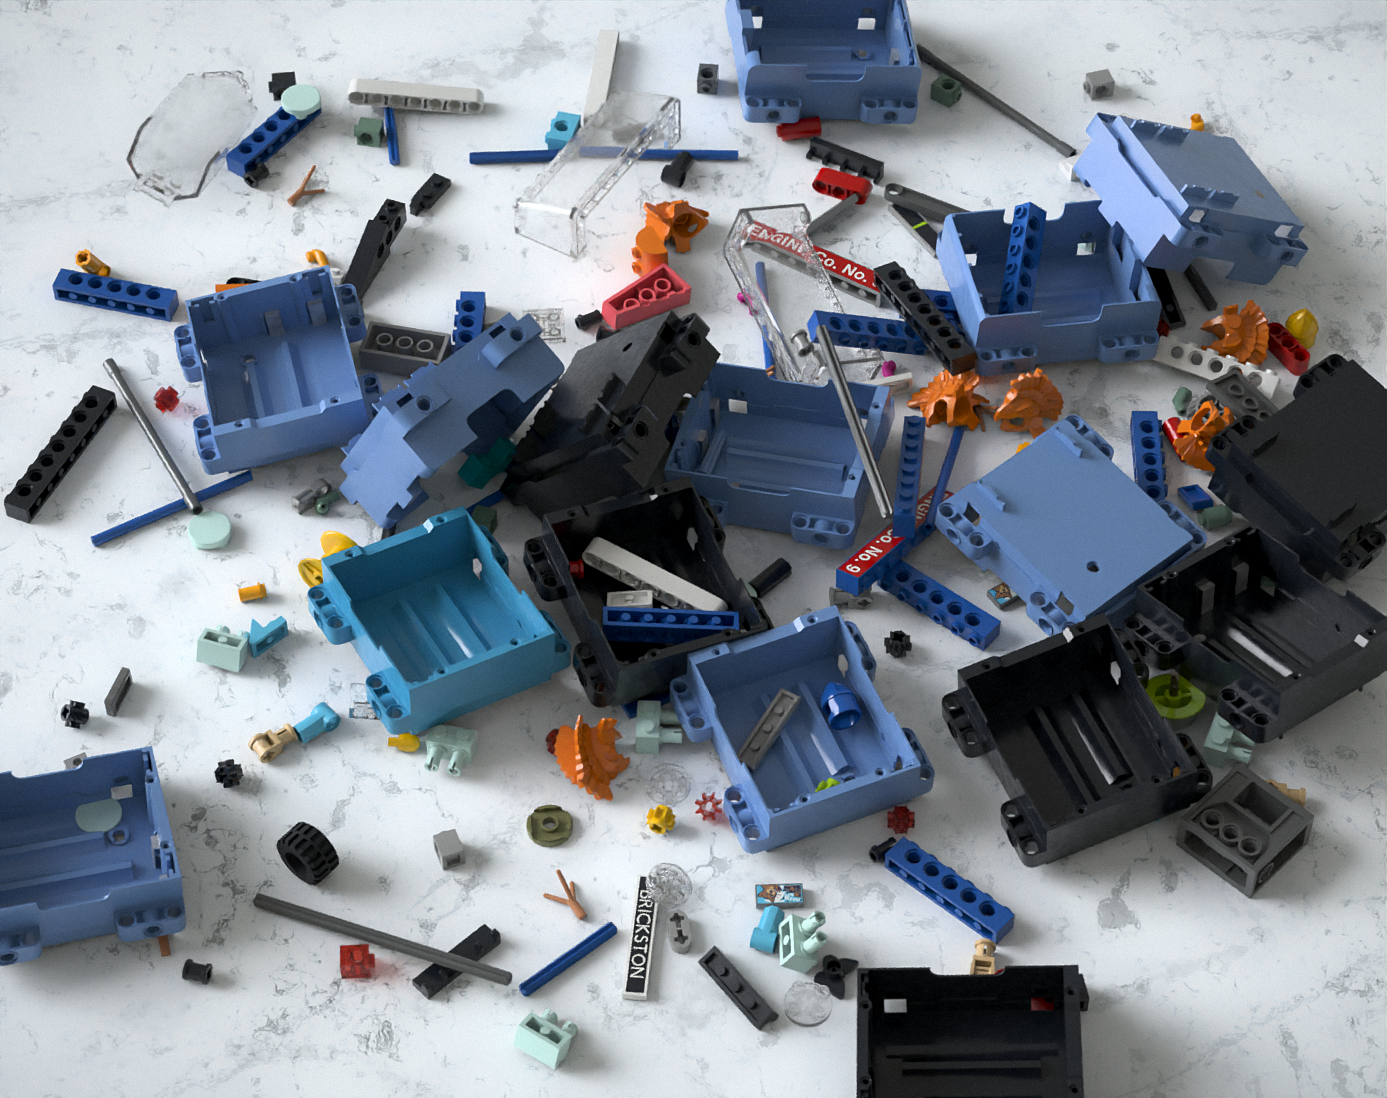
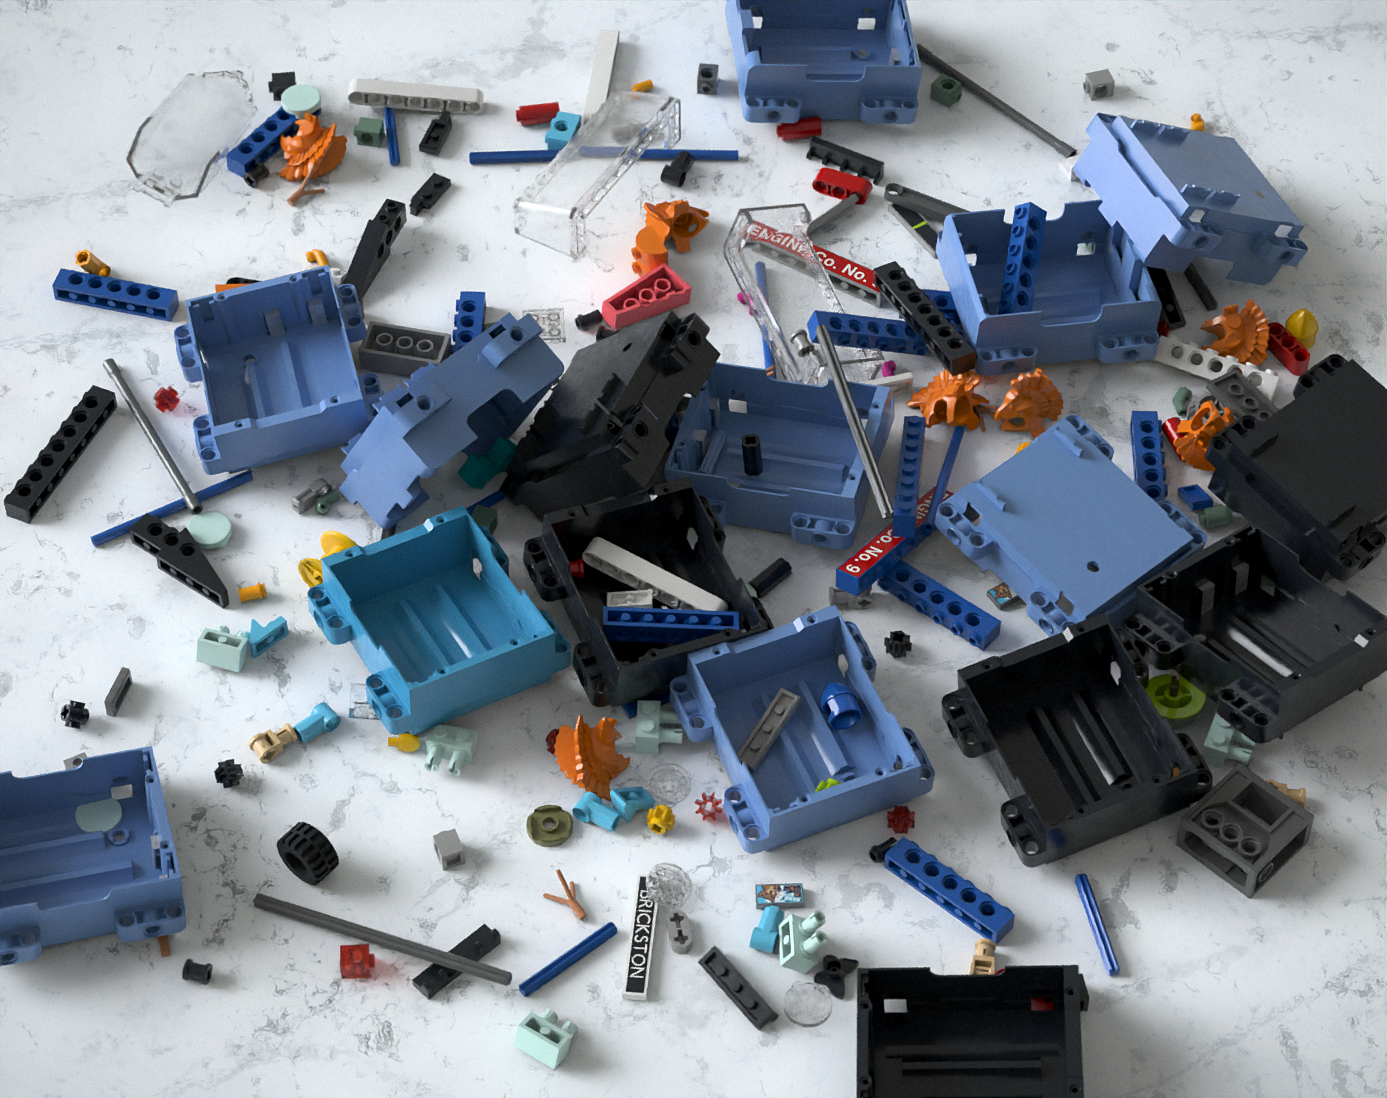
(179, 557): none -> black brick
(312, 147): none -> orange piece
(436, 134): none -> black hinge
(537, 113): none -> red brick
(592, 809): none -> medium azure piece
(630, 800): none -> medium azure slope
(643, 86): none -> light orange arm
(752, 454): none -> black axle
(1097, 924): none -> blue axle

